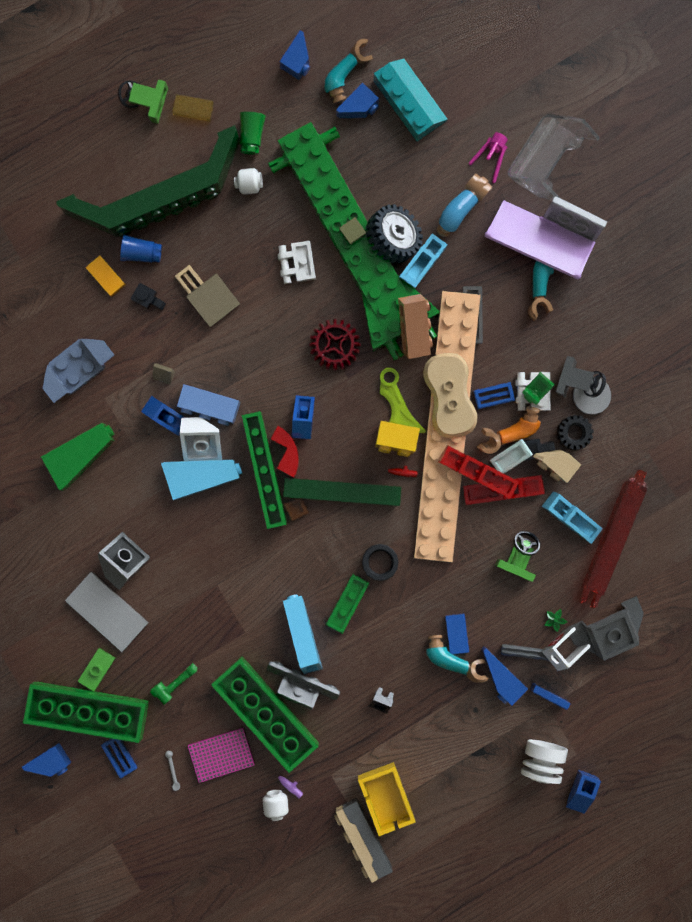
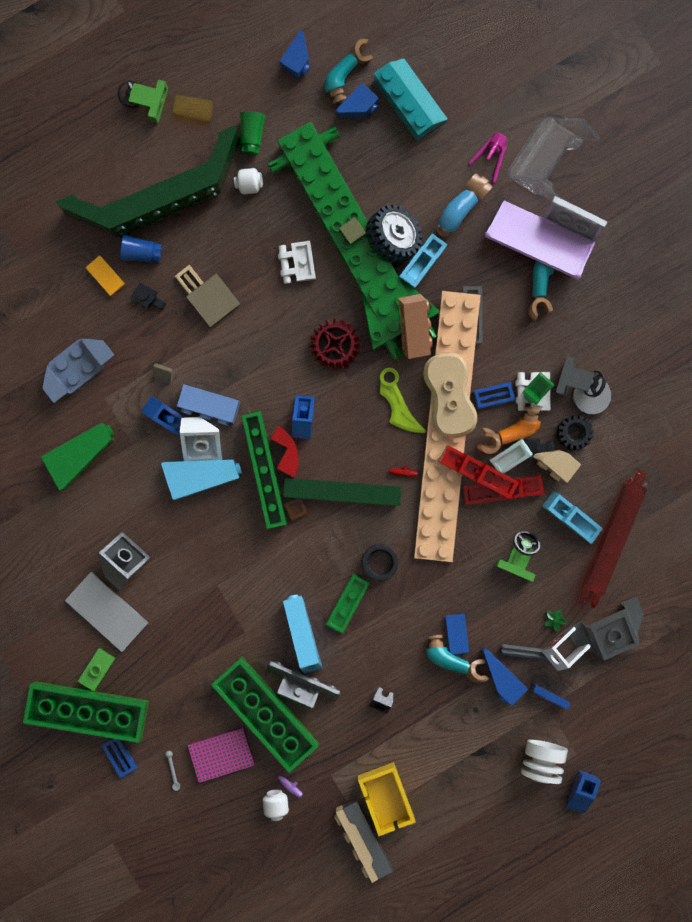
(50, 762): blue slope -> none
(163, 692): green brick -> none
(397, 438): yellow piece -> none

